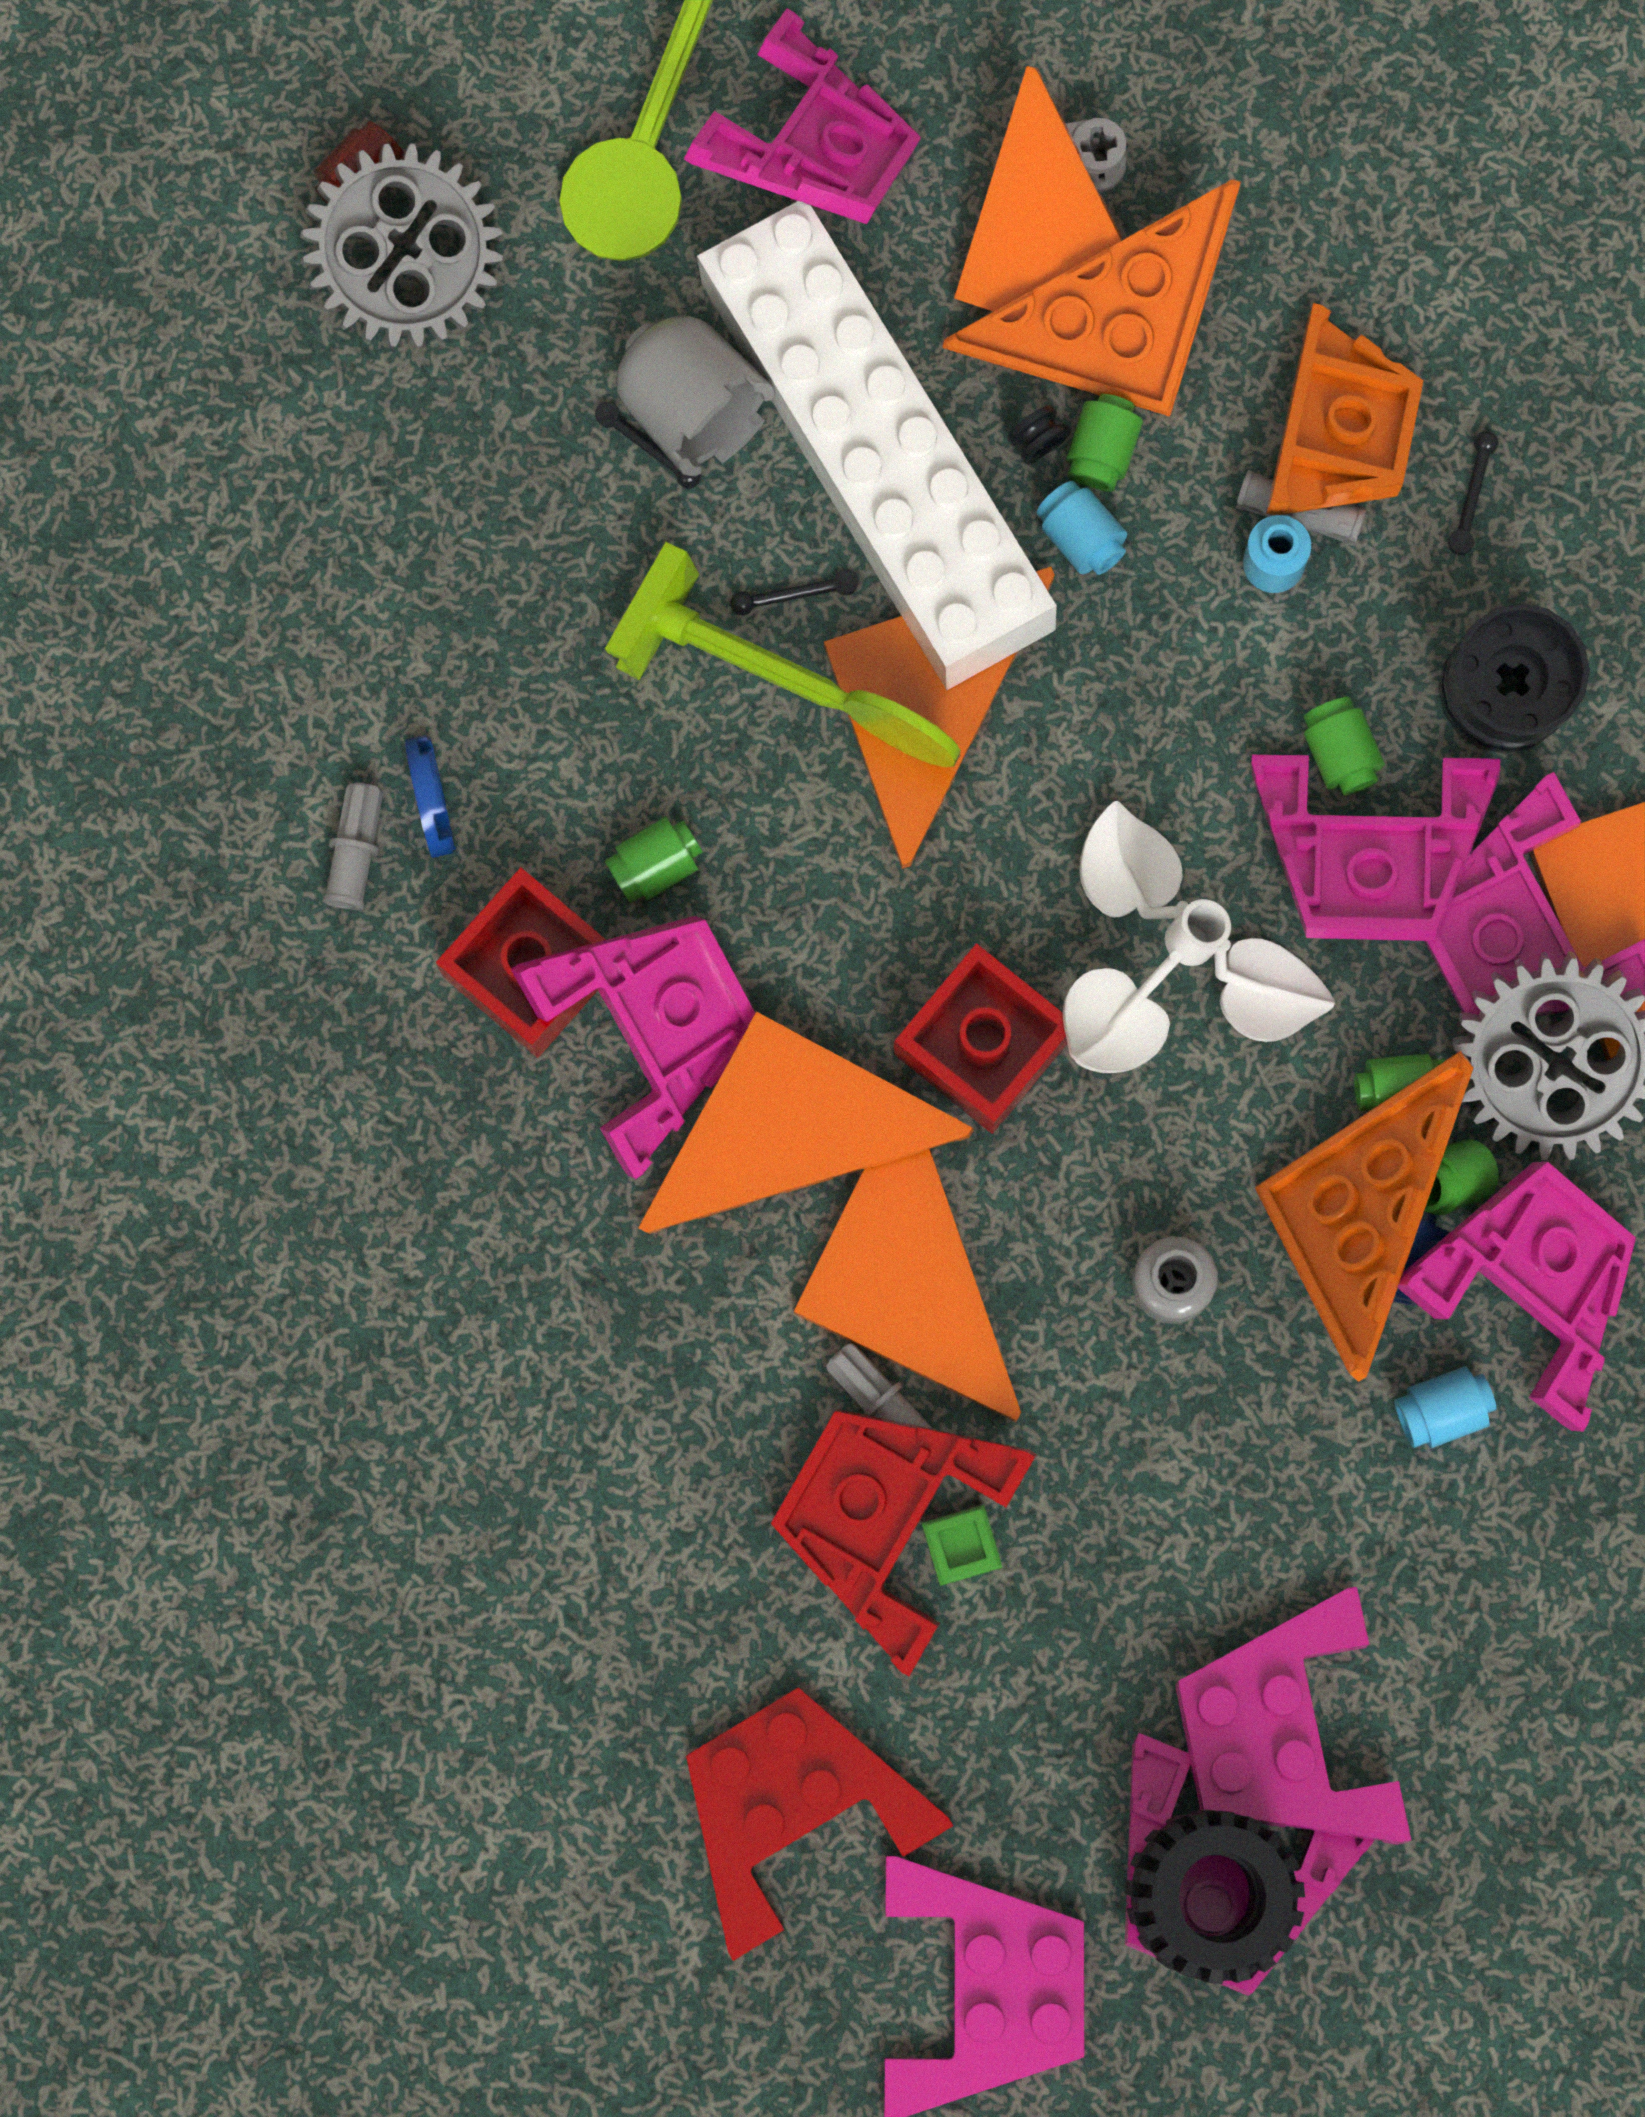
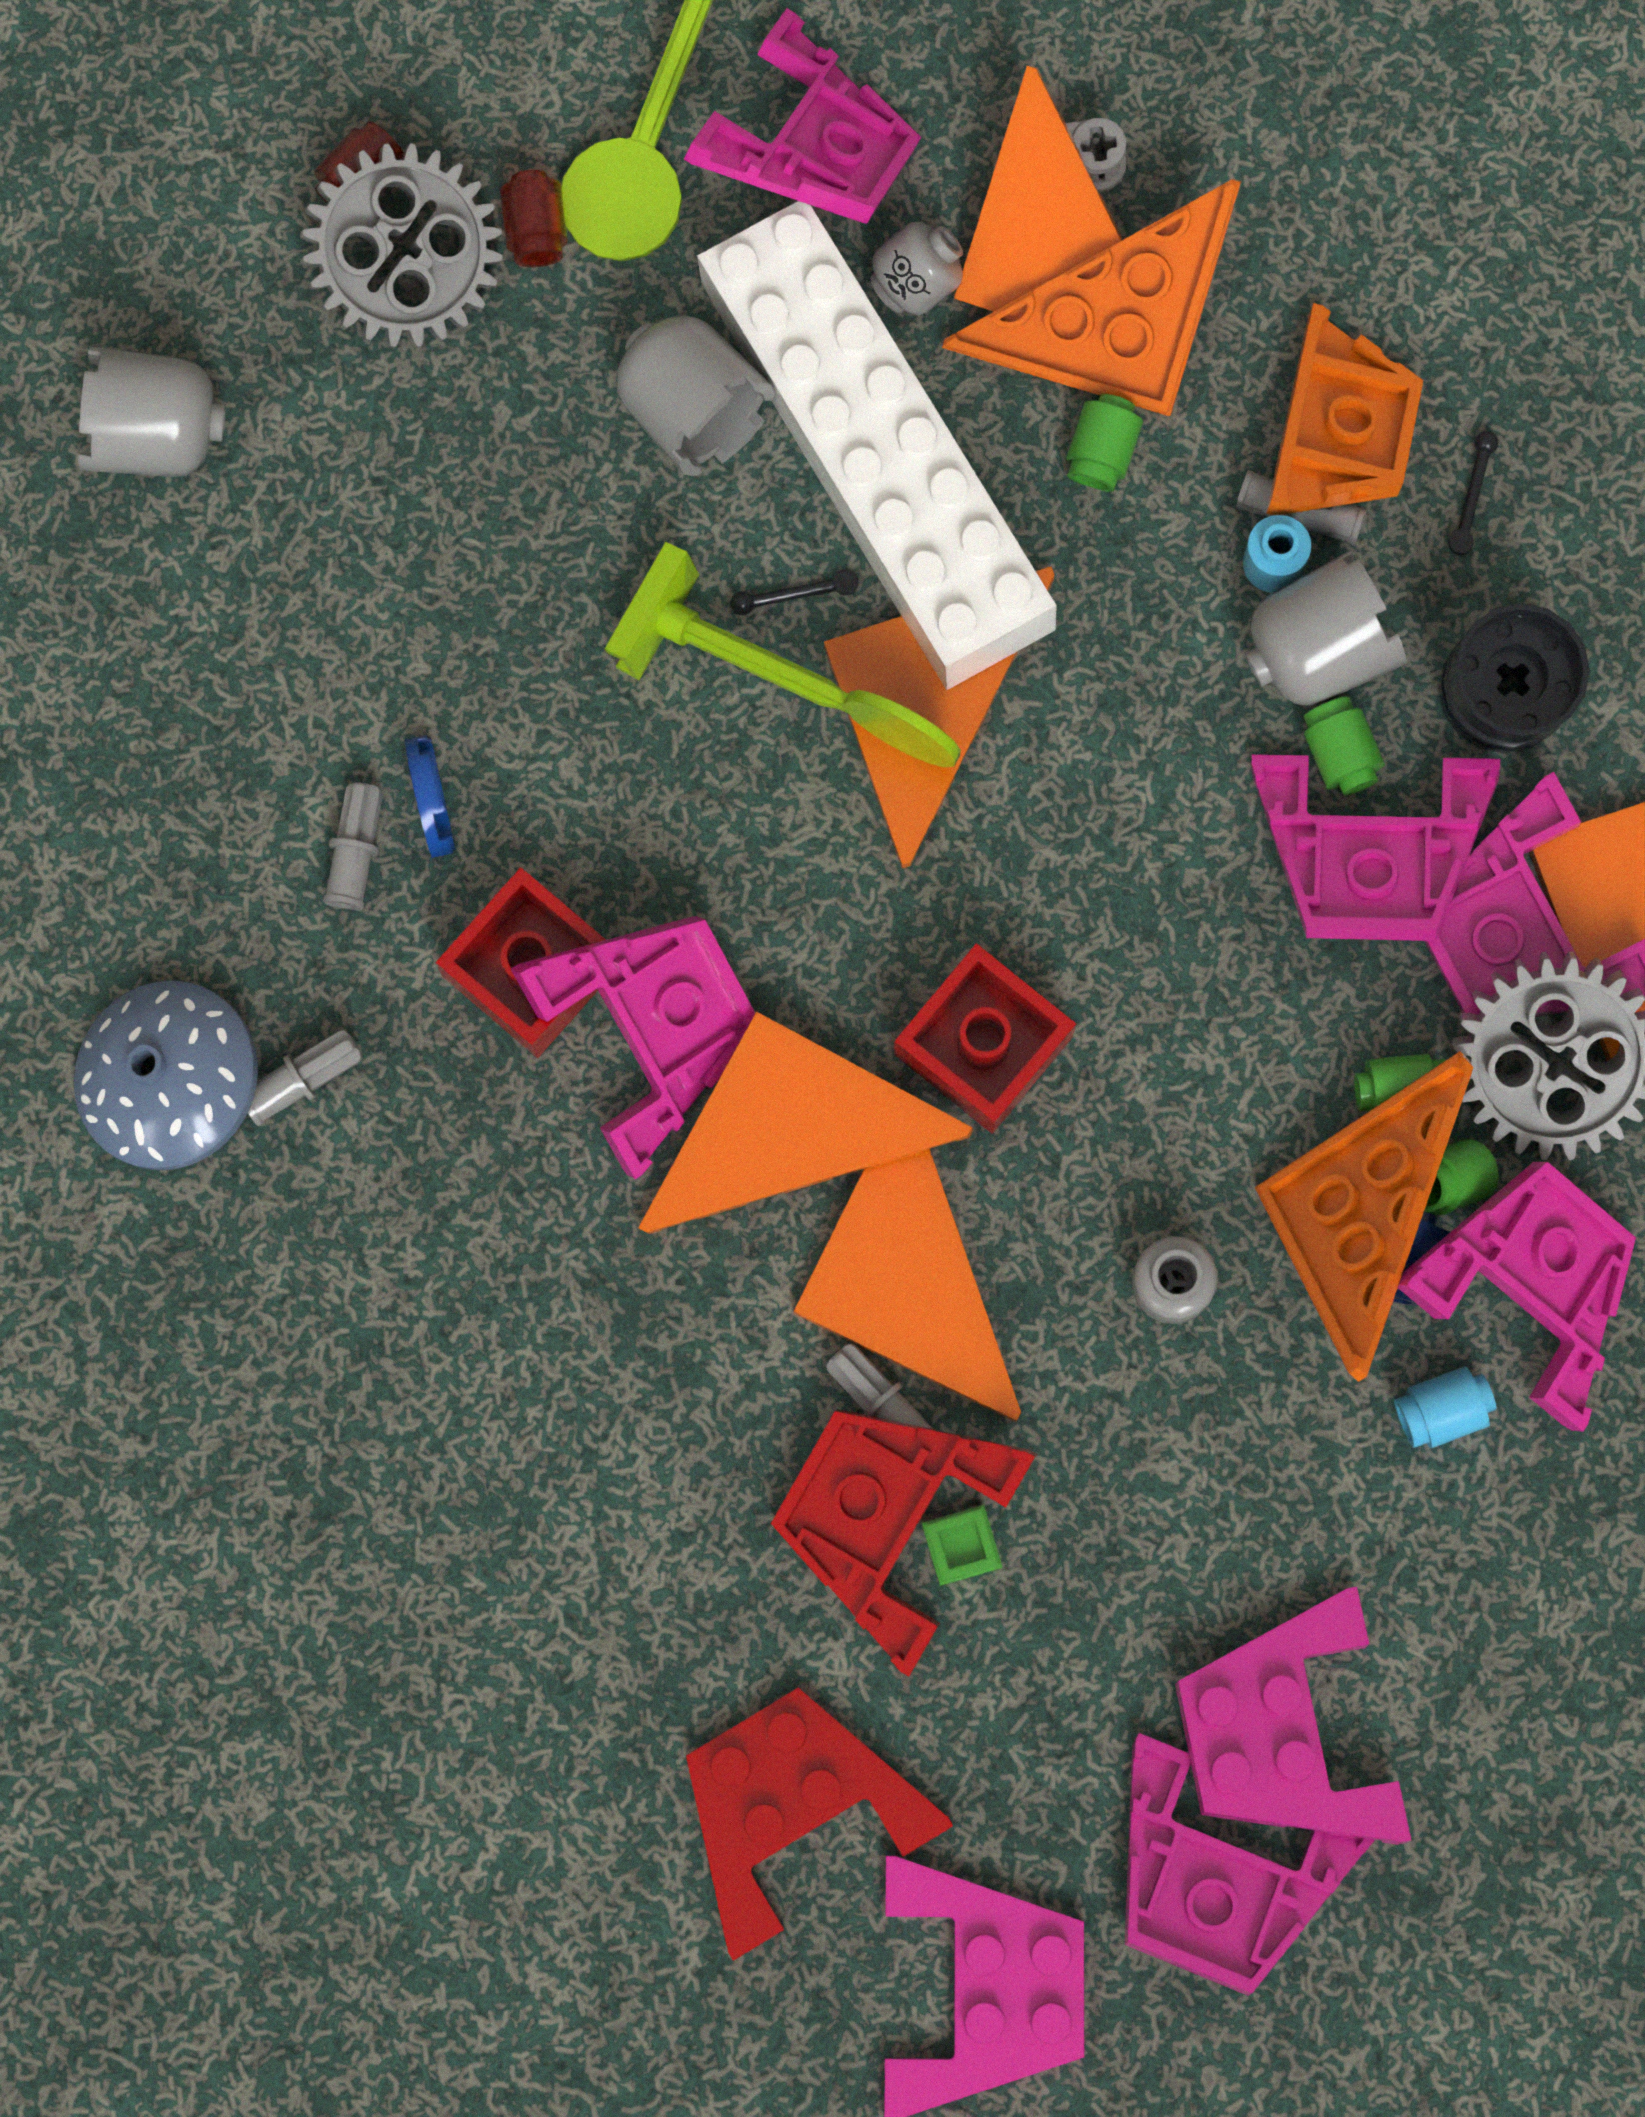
(147, 414): none -> light grey cylinder
(198, 1083): none -> sand blue dish
(303, 1075): none -> light grey axle
(534, 218): none -> clear red brick
(608, 416): black hinge -> none
(654, 859): bright green brick -> none
(917, 268): none -> light grey head
(1038, 434): black bush -> none
(1082, 528): medium azure brick -> none
(1113, 1023): white plant -> none
(1270, 1905): black tyre -> none
(1322, 634): none -> light grey cylinder

